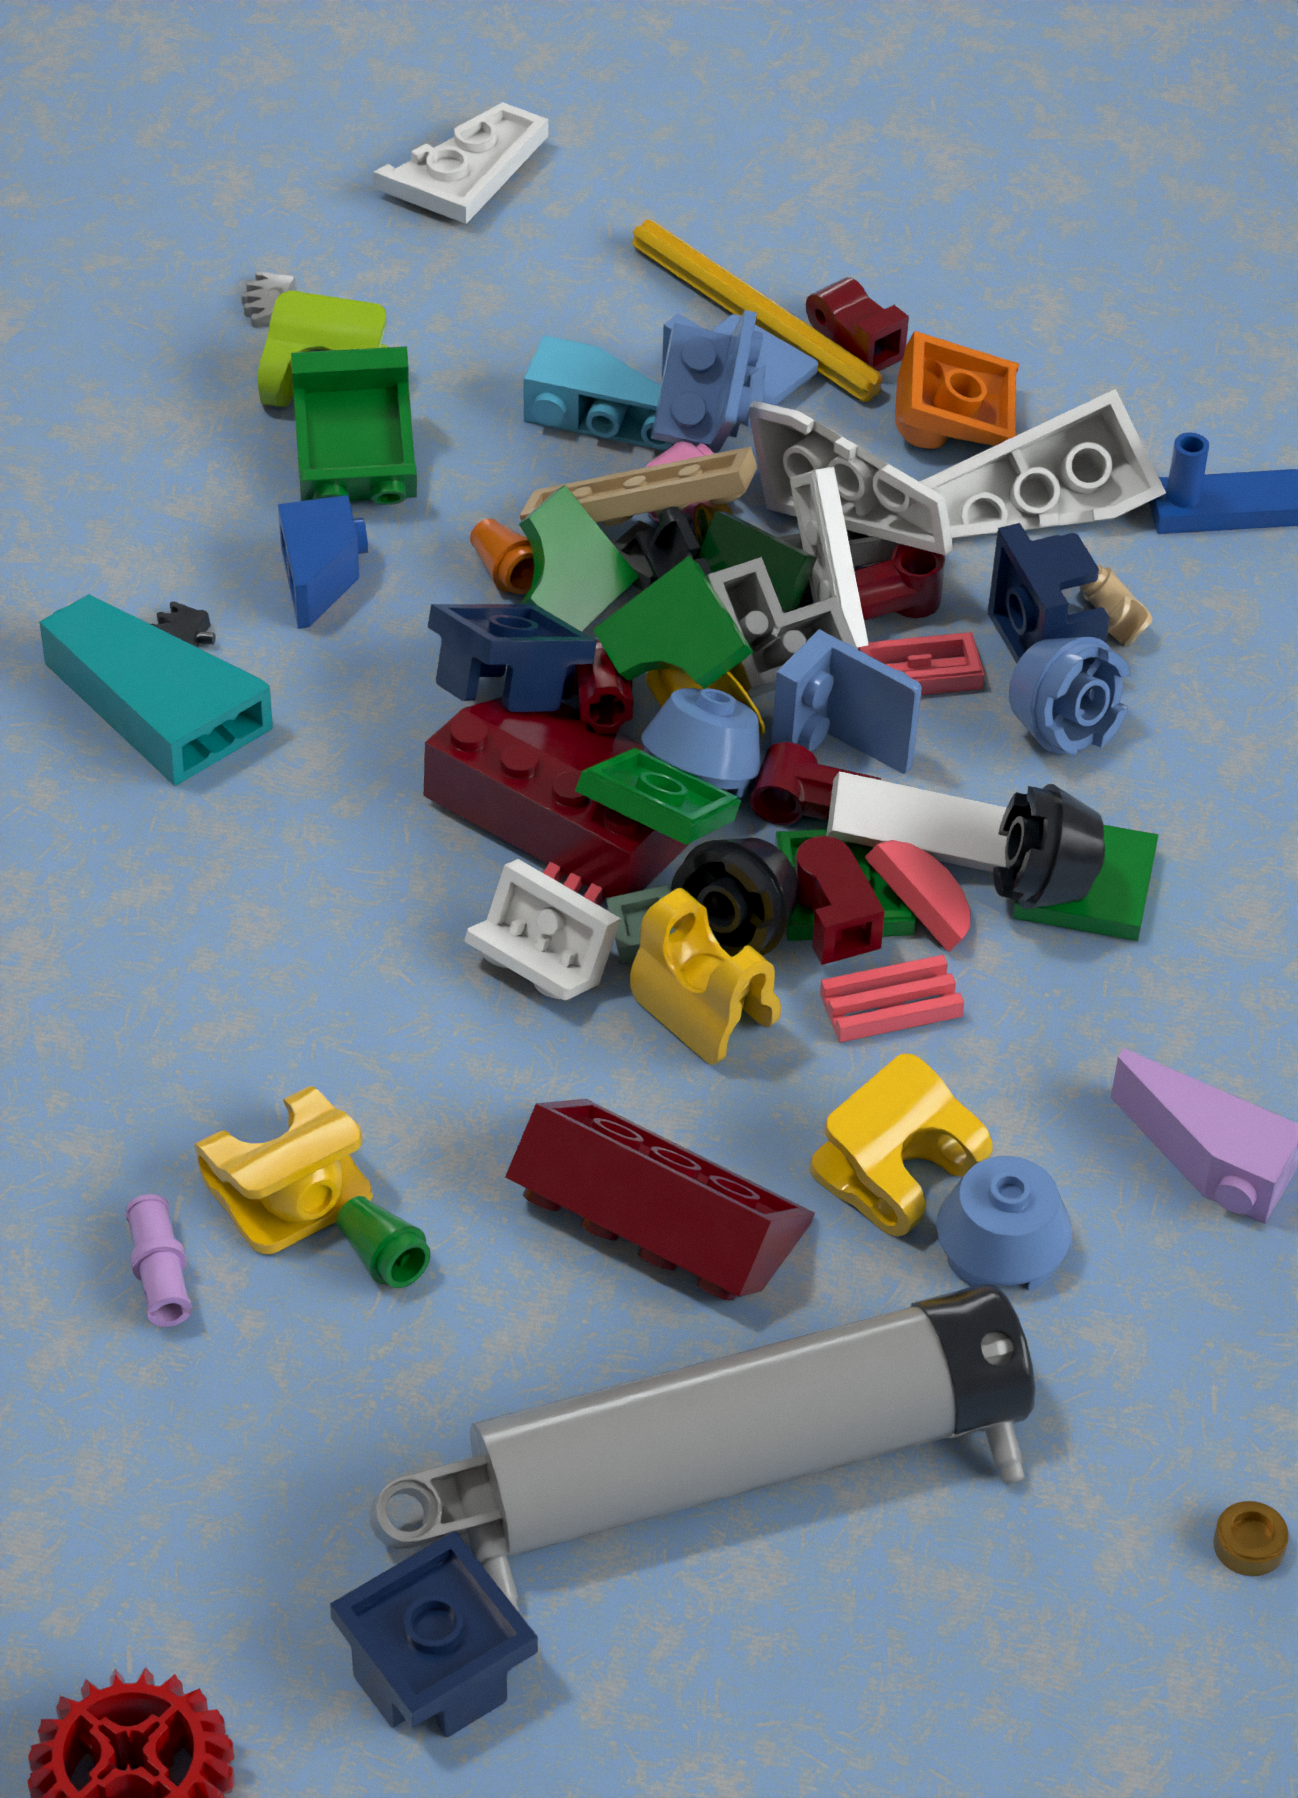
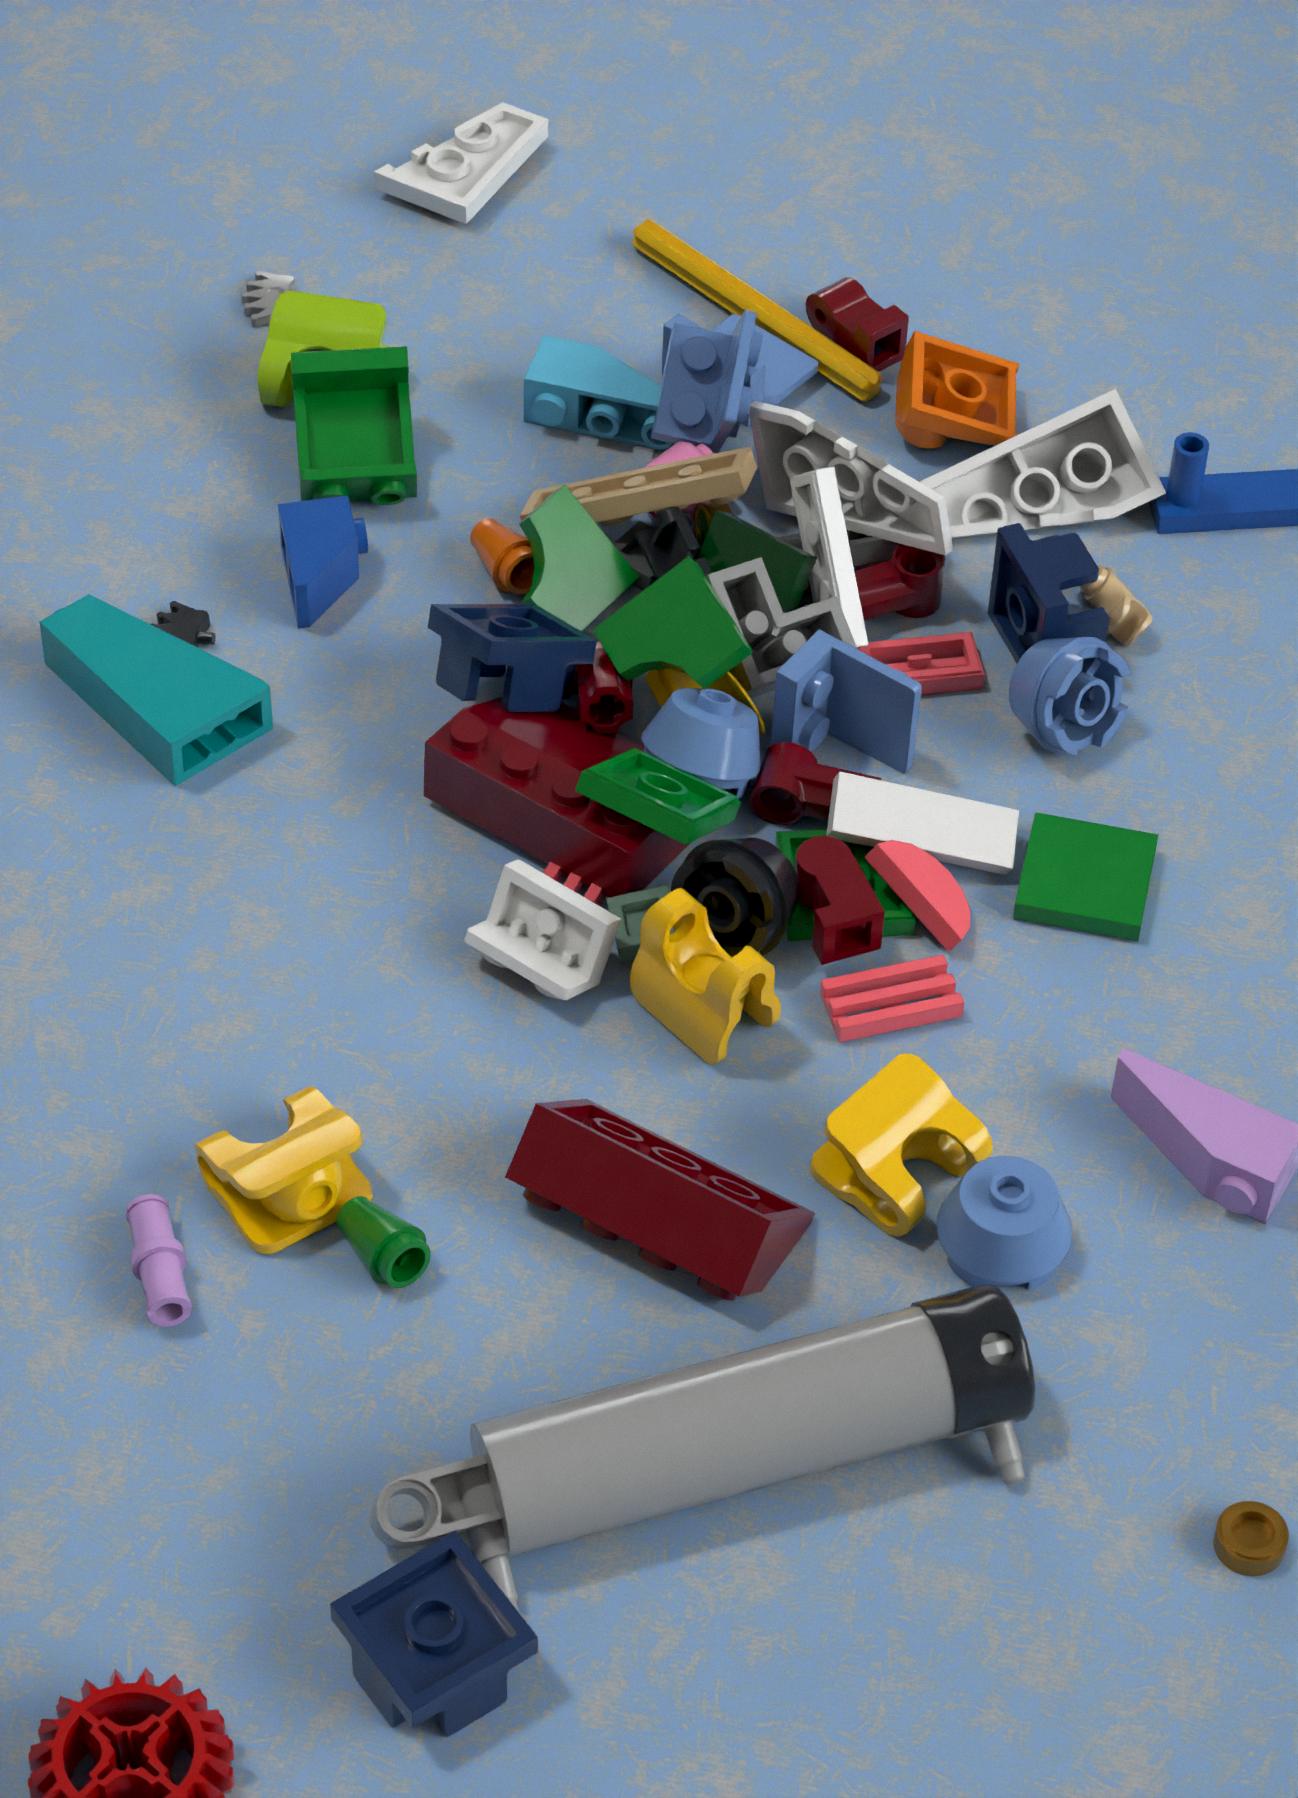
(1050, 848): black cone -> none

